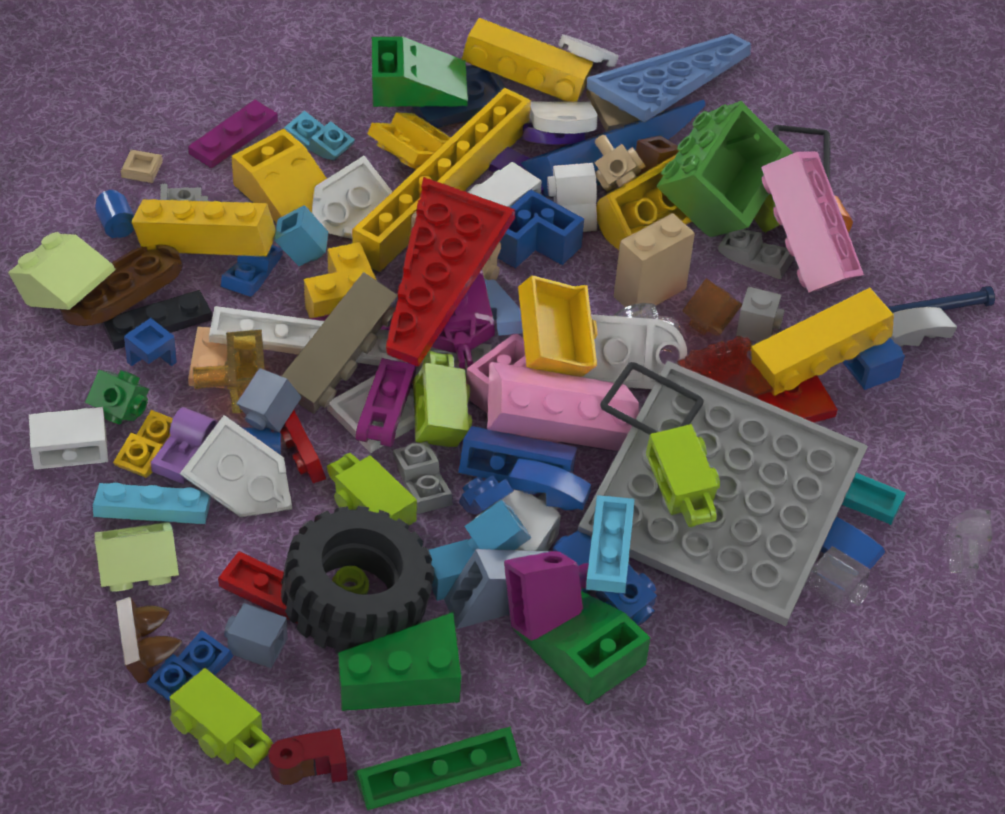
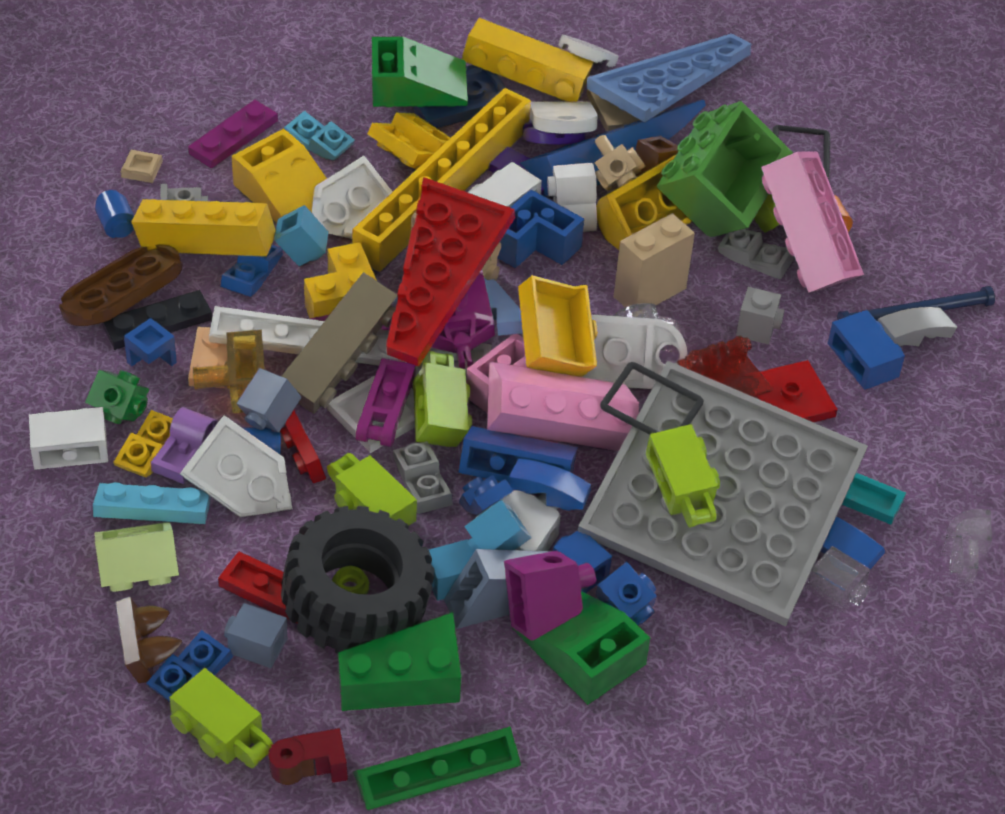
(59, 272): yellowish green slope -> none
(610, 544): medium azure plate -> none
(711, 308): clear orange brick -> none
(823, 341): yellow brick -> none

